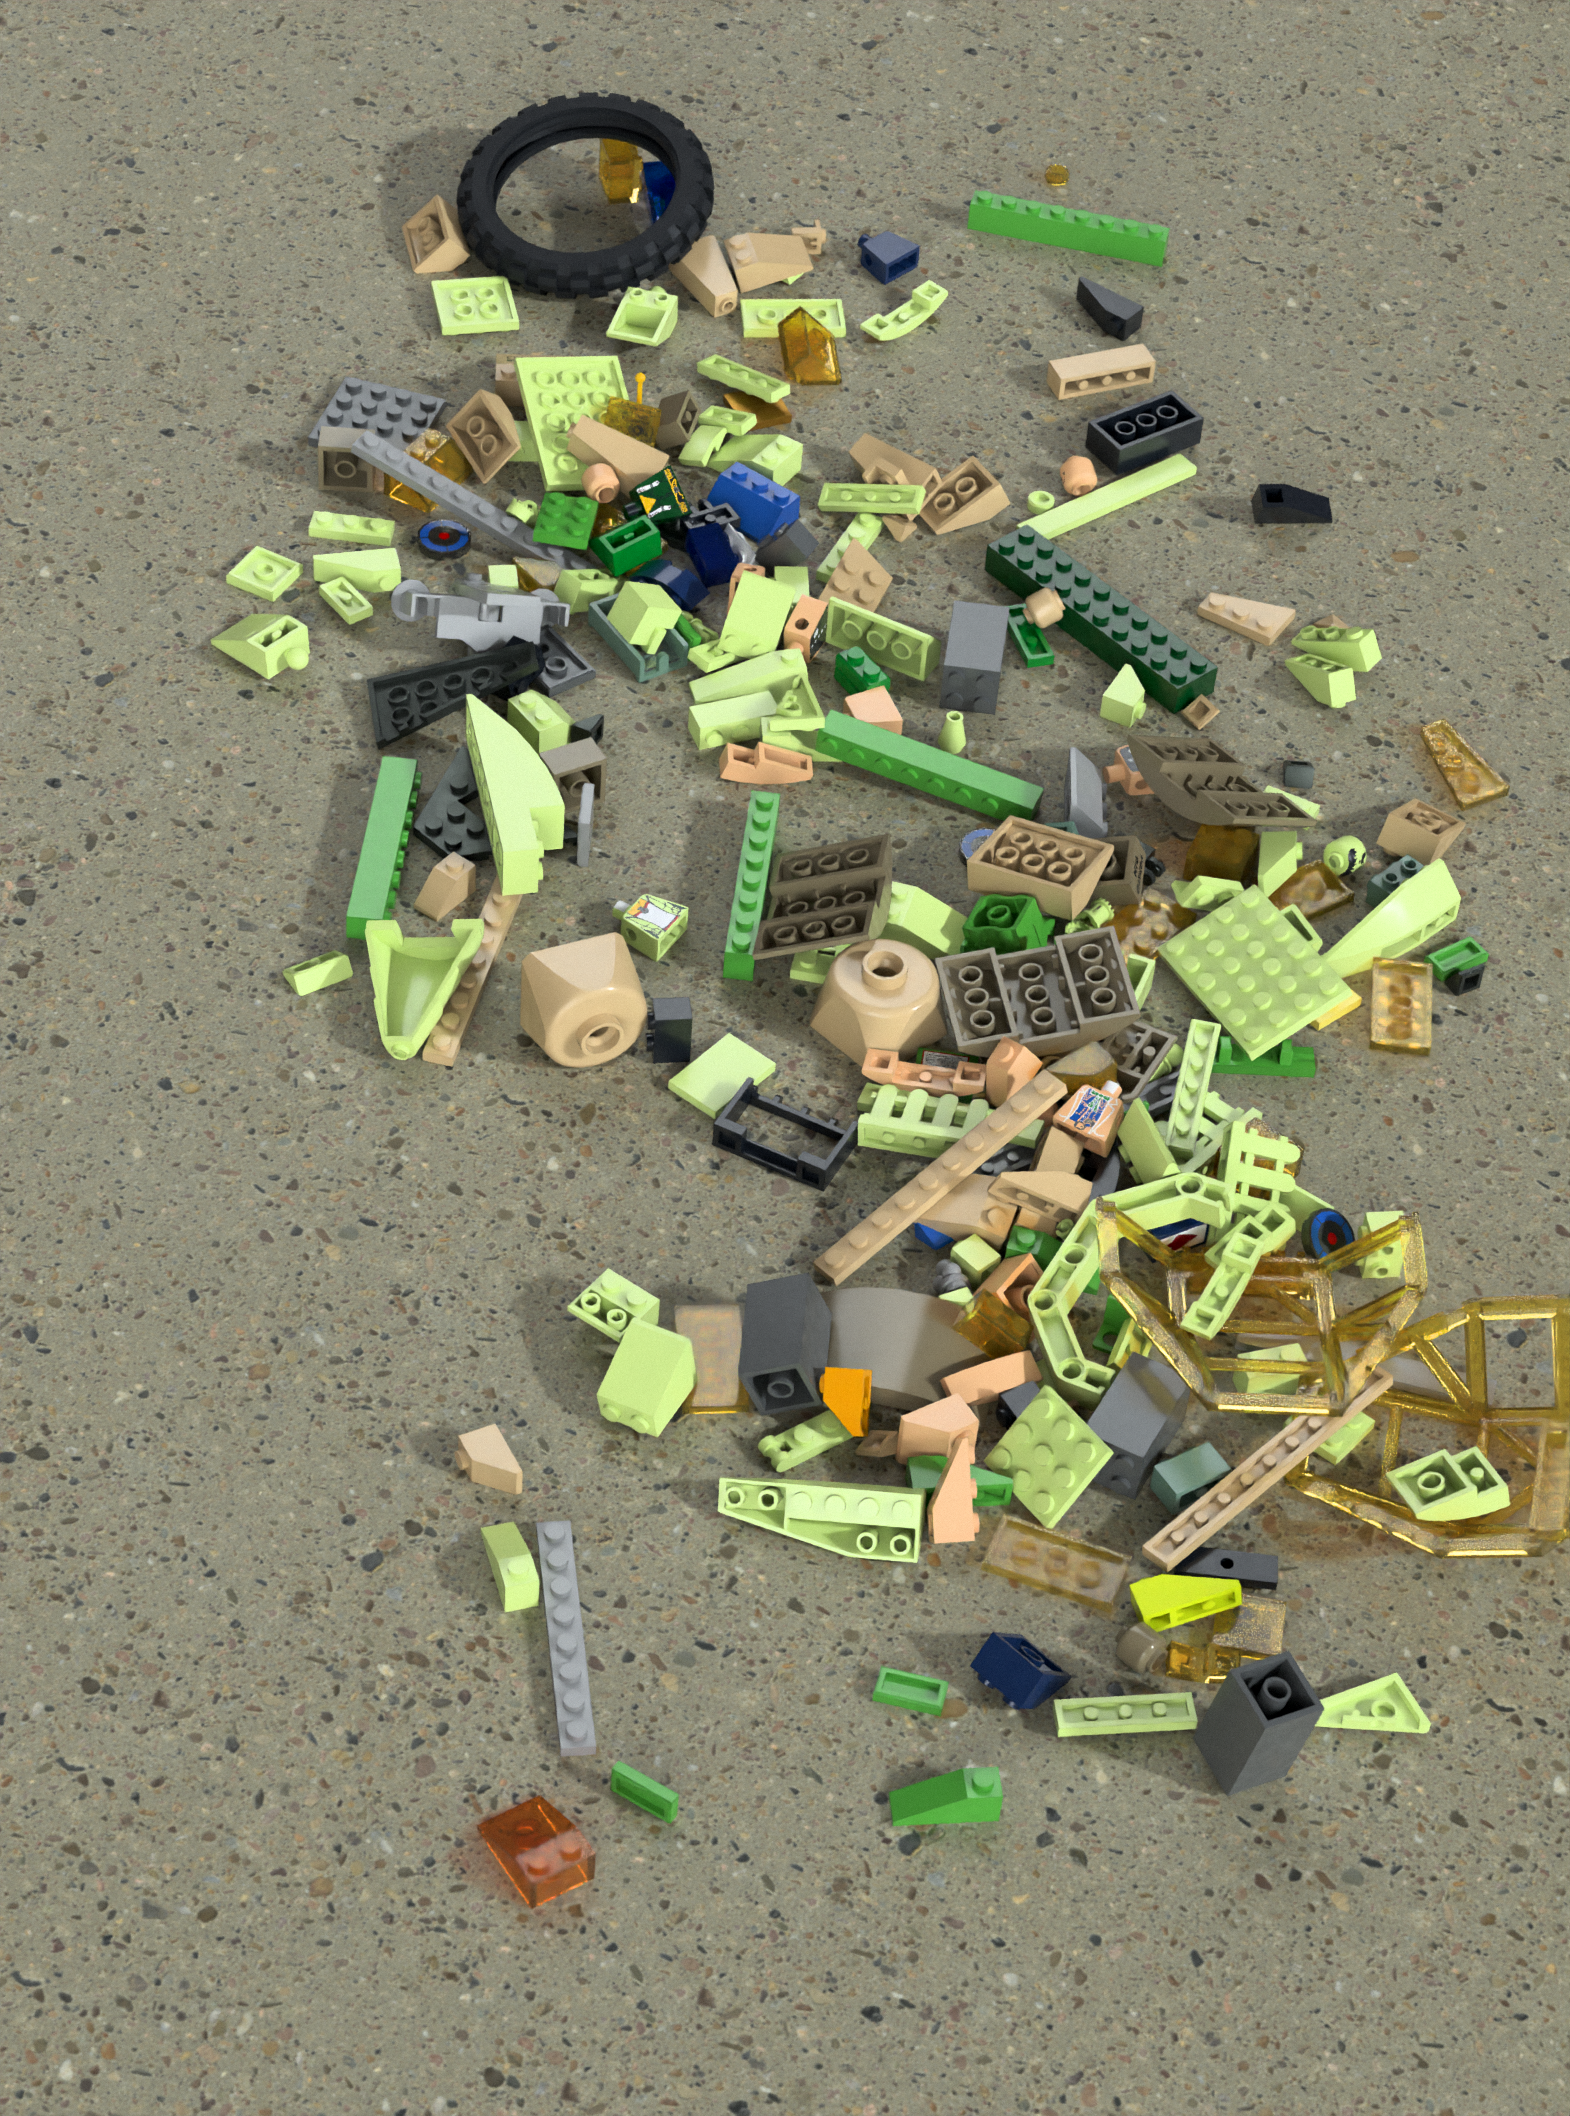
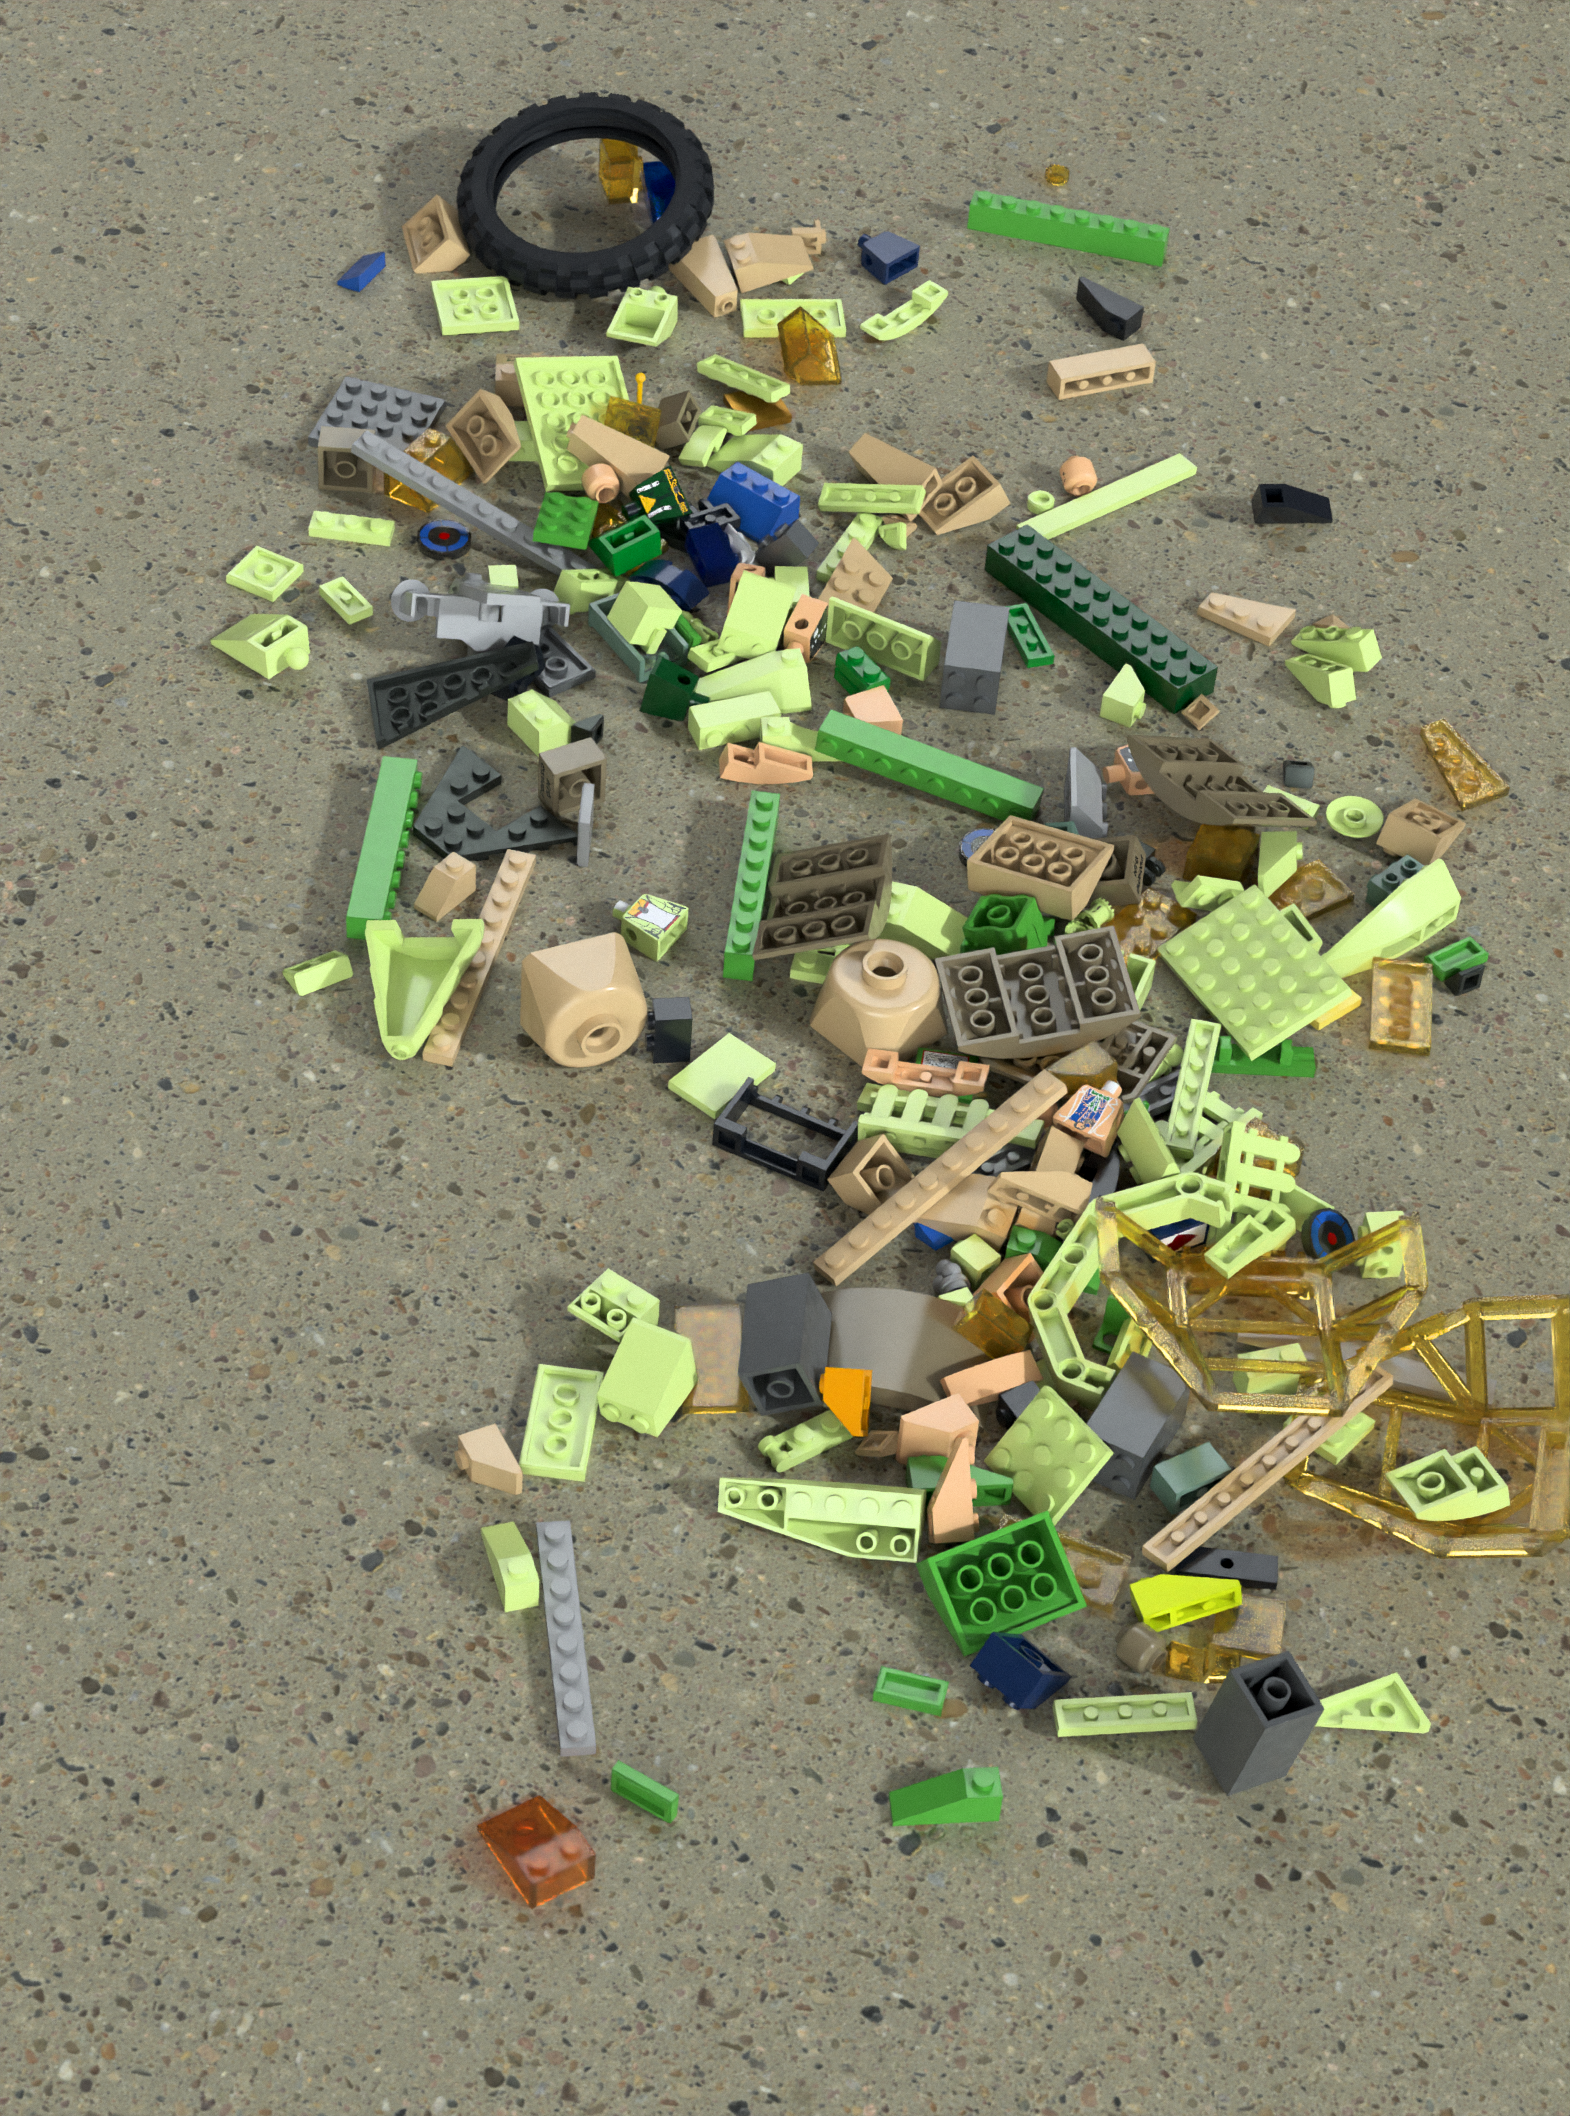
(363, 271): none -> blue slope
(365, 570): yellowish green slope -> none
(516, 798): yellowish green slope -> none
(525, 512): yellowish green connector -> none
(536, 573): clear yellow slope -> none
(561, 1422): none -> yellowish green tile
(671, 691): none -> dark green torso
(798, 709): yellowish green wing -> none
(870, 1174): none -> tan slope
(884, 472): tan bracket -> none
(894, 535): none -> yellowish green tile
(952, 735): yellowish green cone -> none
(1002, 1582): none -> bright green slope
(1009, 1070): light nougat slope -> none
(1044, 607): tan head -> none
(1144, 432): black brick -> none
(1225, 1287): yellowish green slope -> none
(1346, 853): yellowish green head -> none
(1354, 816): none -> yellowish green dish

